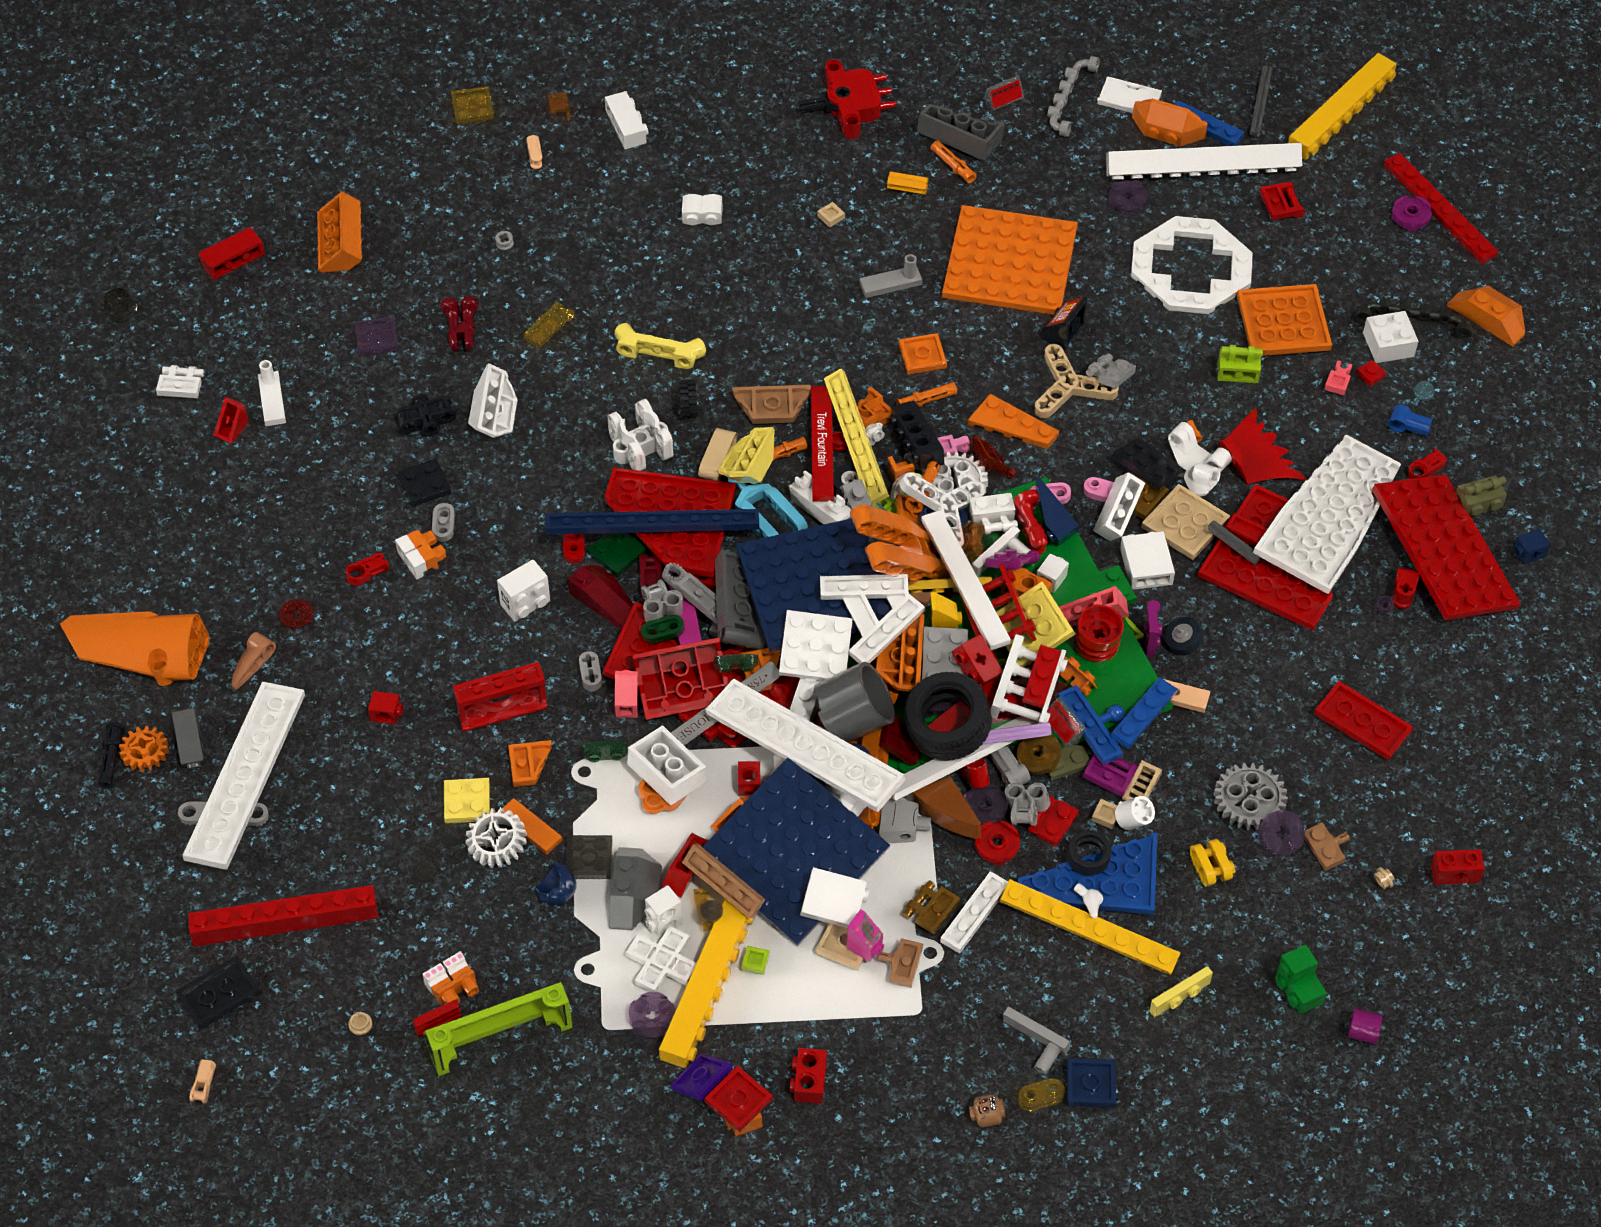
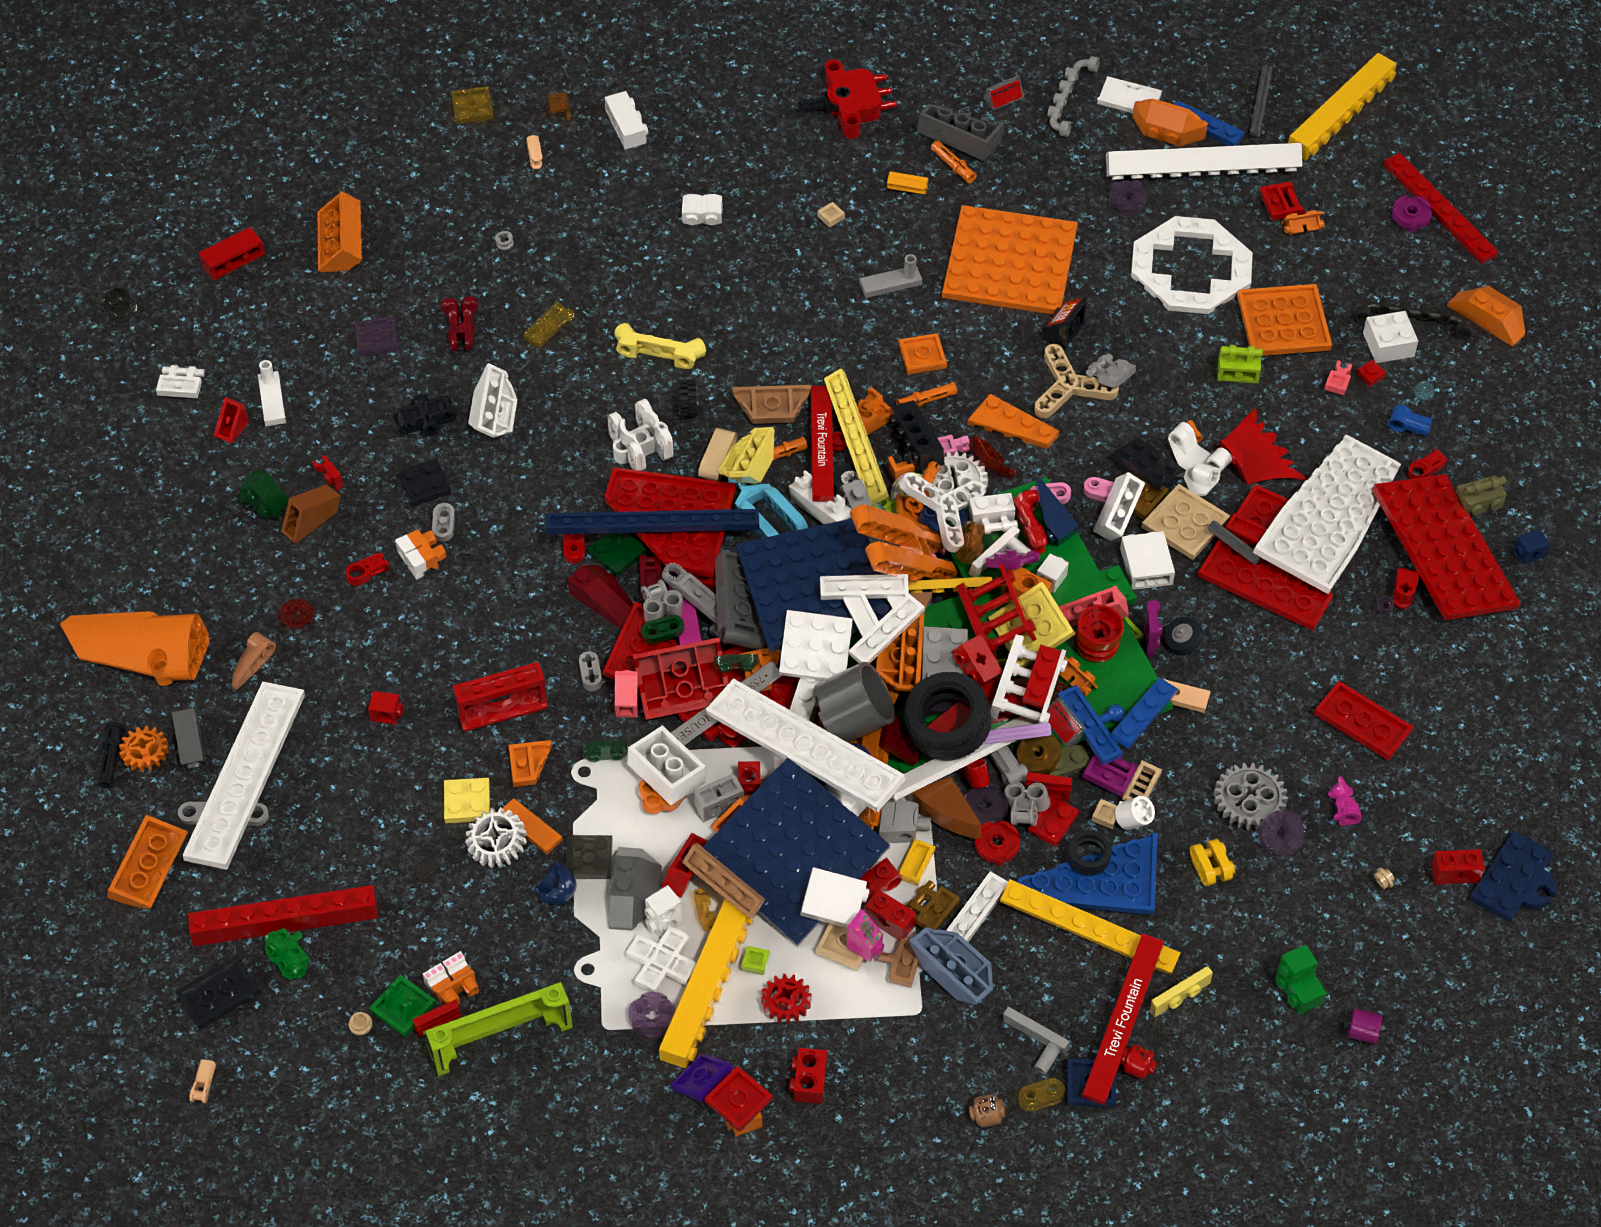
(146, 863): none -> orange slope
(263, 494): none -> dark green brick
(287, 953): none -> green brick
(309, 511): none -> dark orange slope
(331, 474): none -> red plate
(401, 1005): none -> green plate
(523, 590): white brick -> none
(711, 911): clear smoke plate -> none
(717, 797): none -> light grey brick
(785, 1000): none -> red gear
(874, 432): white plate -> none
(882, 877): none -> red plate
(890, 915): none -> red brick
(916, 862): none -> yellow tile
(944, 612): yellow slope -> none
(954, 964): none -> sand blue wedge
(965, 580): white tile -> none
(1055, 785): none -> red plate
(1091, 898): white animal -> none
(1123, 1019): none -> red tile
(1138, 1061): none -> red head
(1310, 219): none -> orange hinge
(1326, 846): medium nougat plate -> none
(1347, 807): none -> dark pink animal
(1516, 878): none -> dark blue plate

